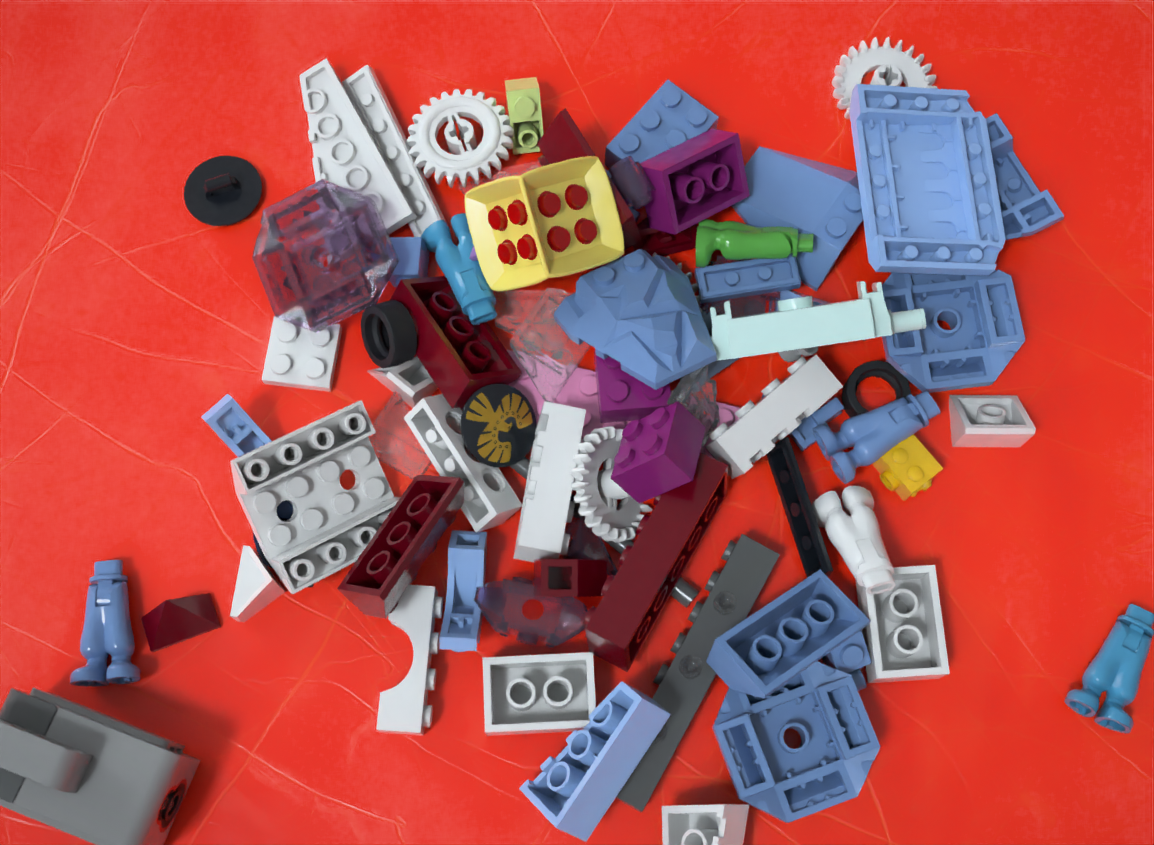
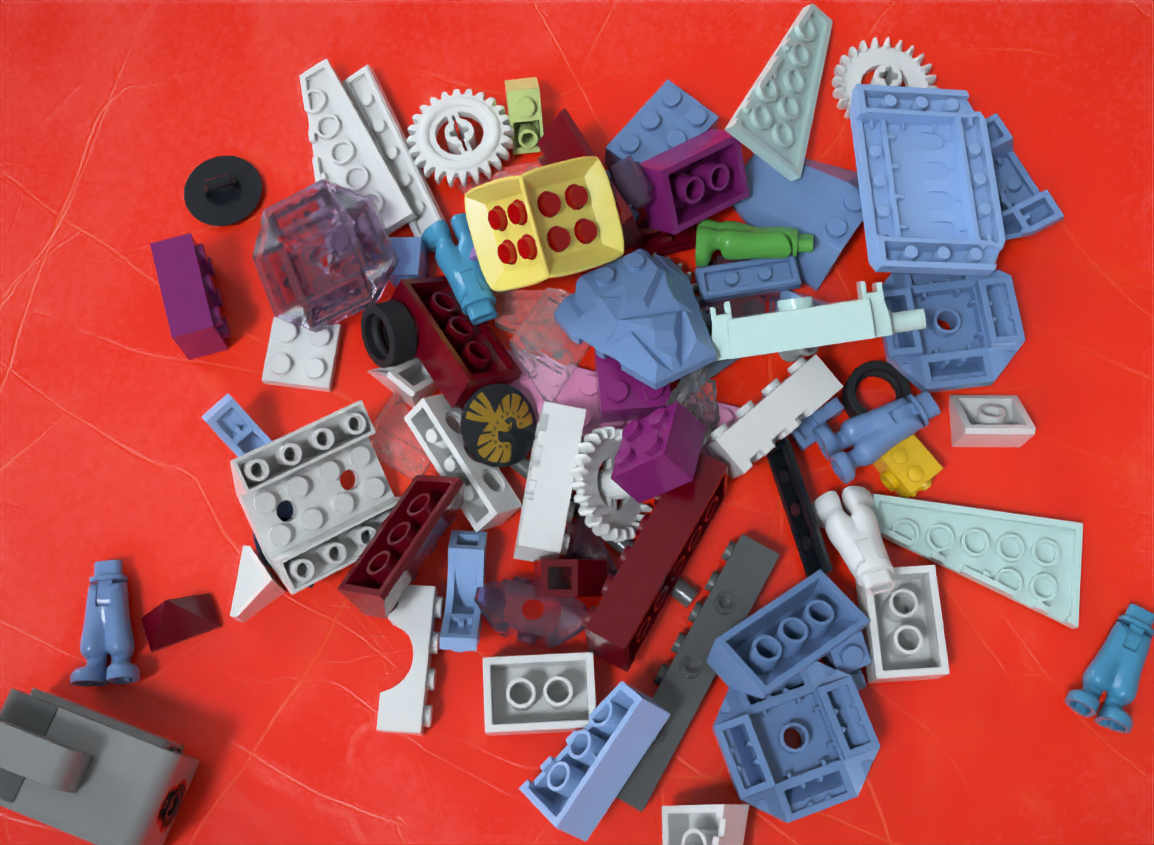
(190, 296): none -> magenta brick
(782, 102): none -> light aqua wing
(1006, 552): none -> light aqua wing

